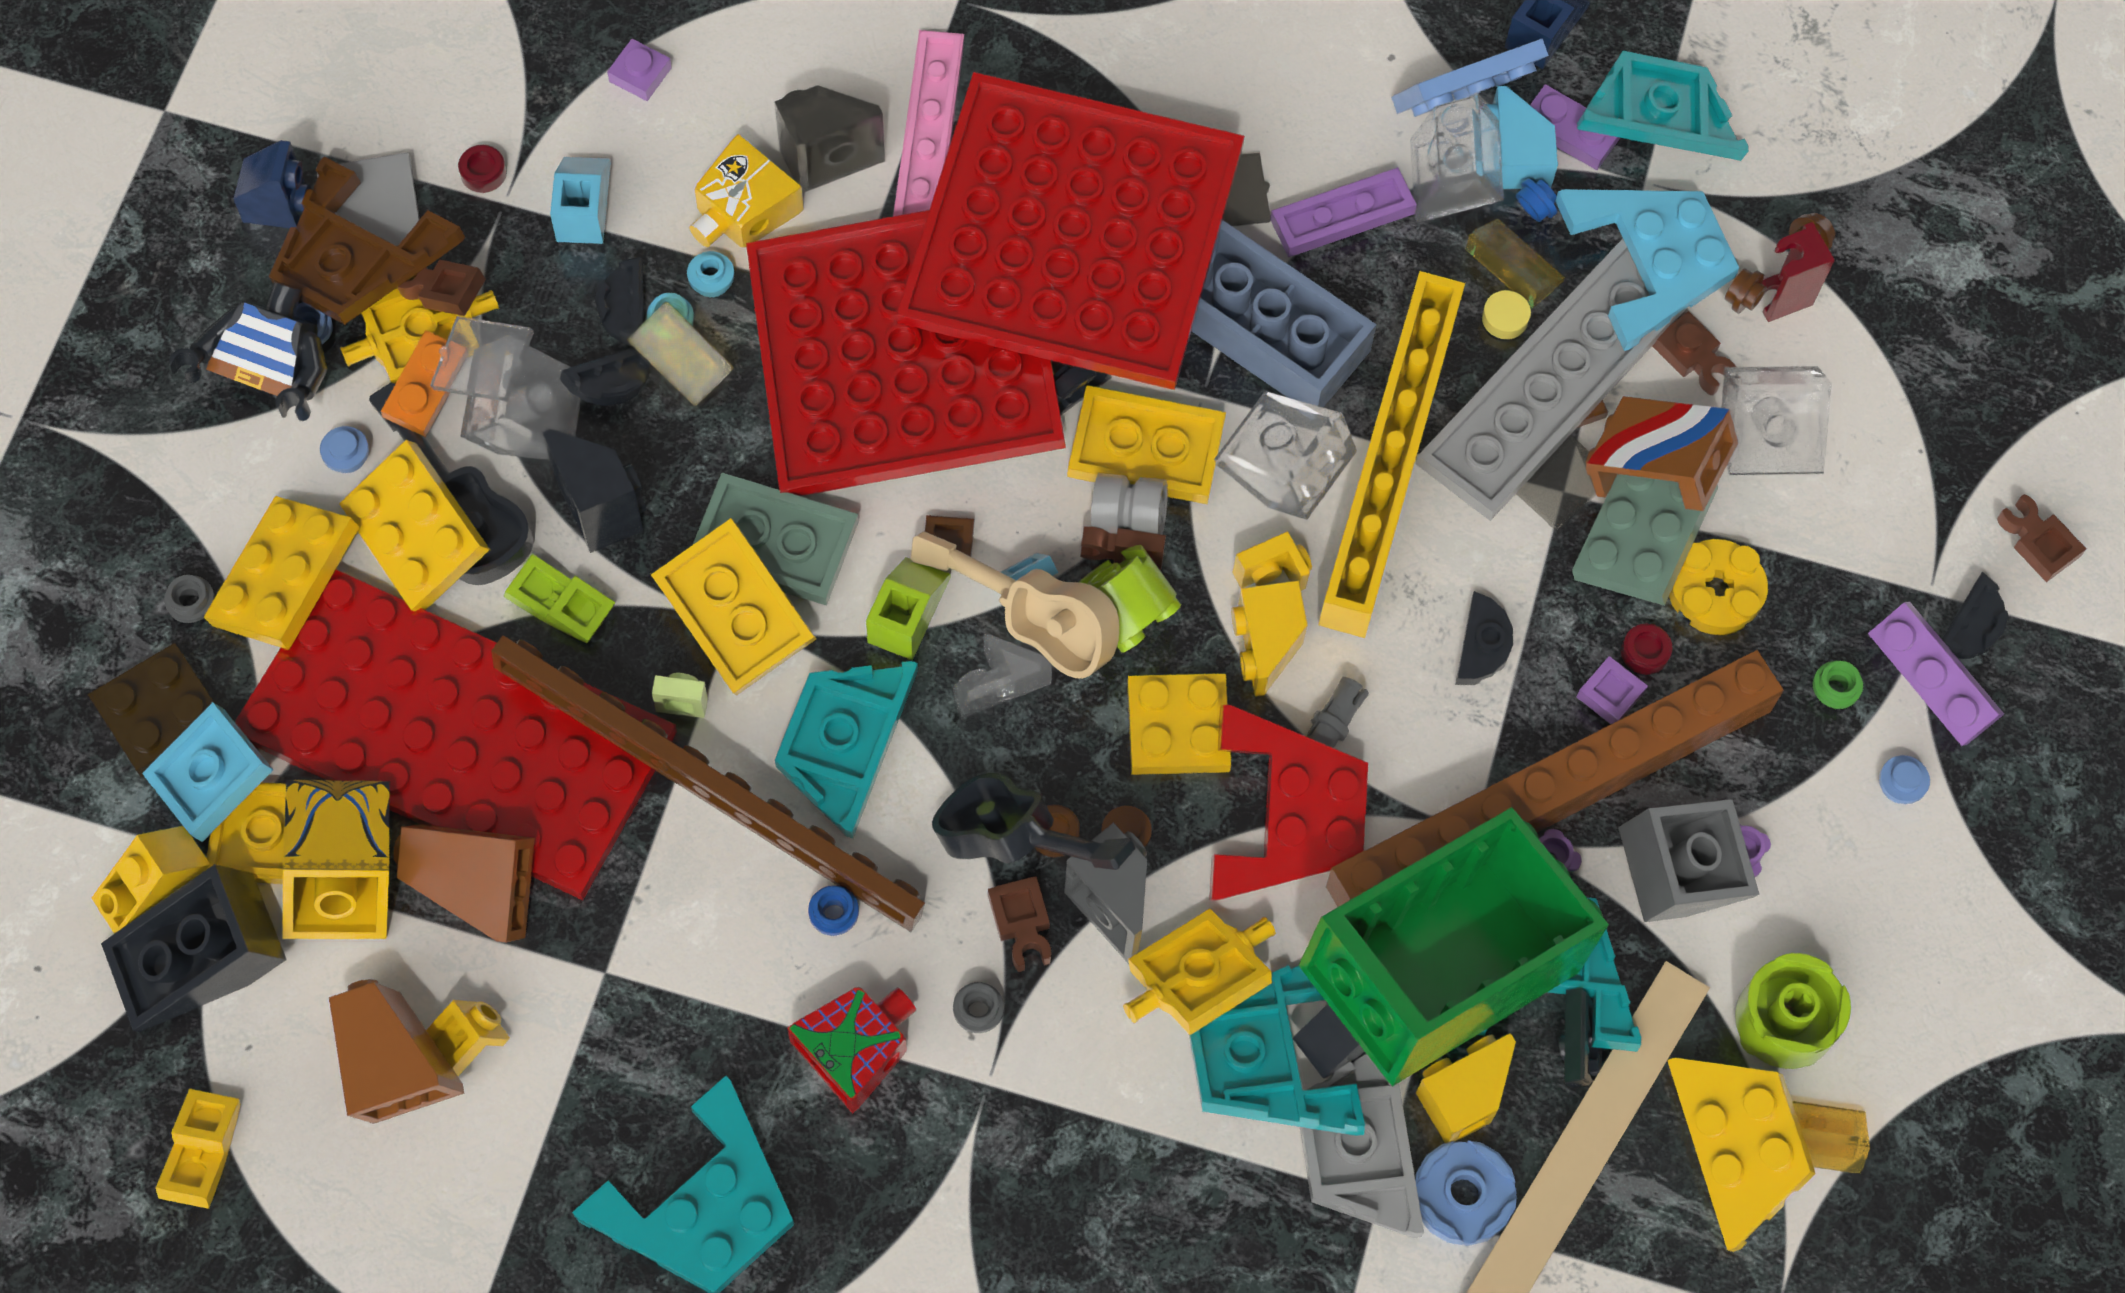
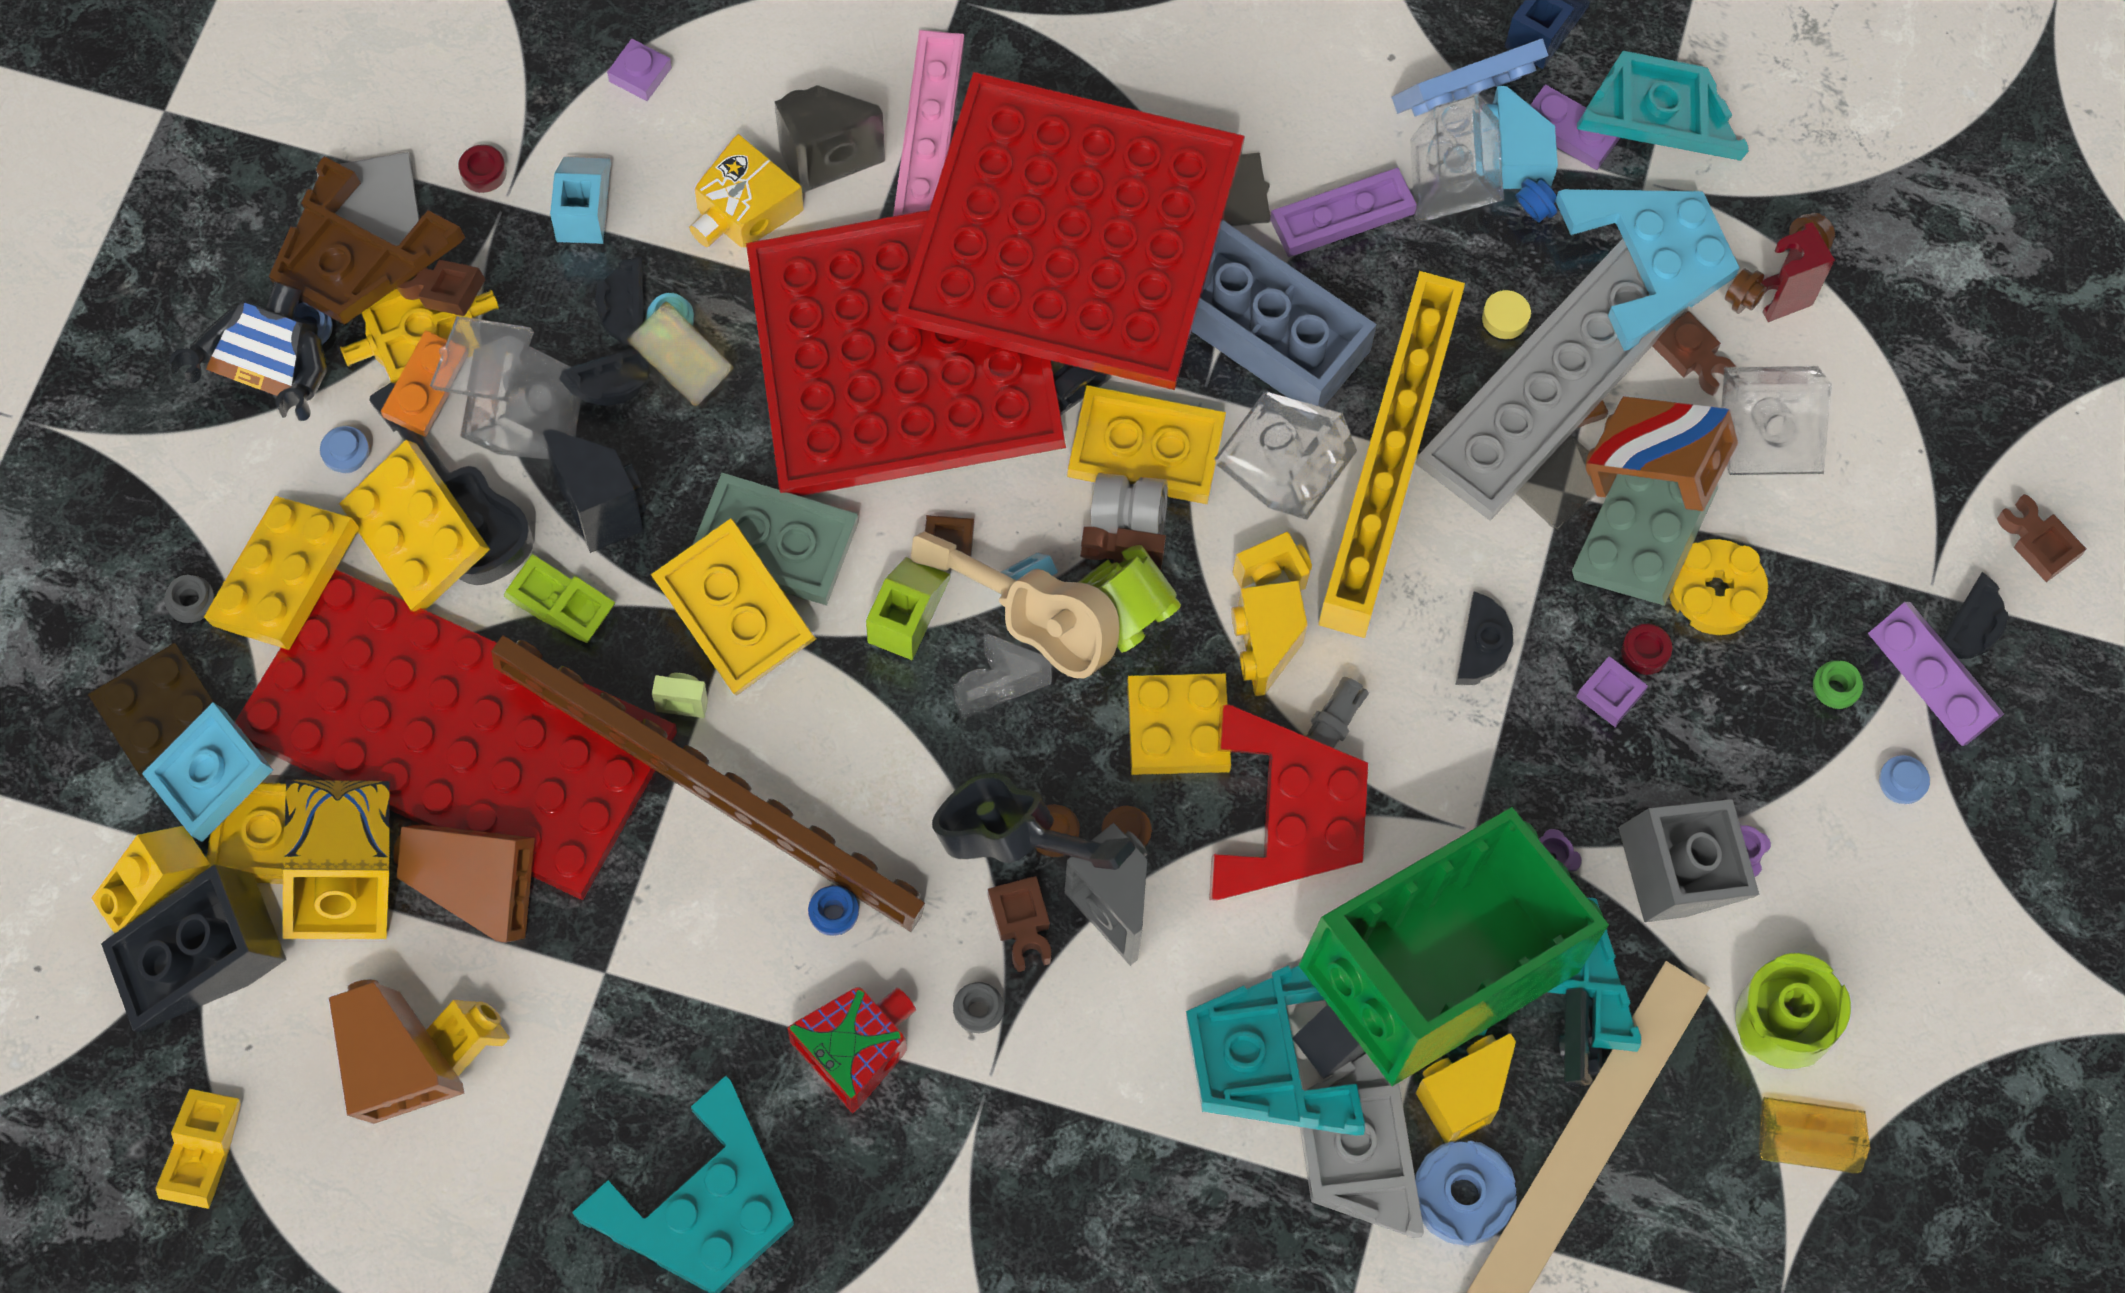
(271, 187): dark blue slope -> none
(714, 284): medium azure plate -> none
(843, 736): teal wing -> none
(1200, 971): yellow plate -> none
(1513, 262): clear yellow slope -> none
(1582, 770): dark orange brick -> none
(1743, 1140): yellow wing -> none

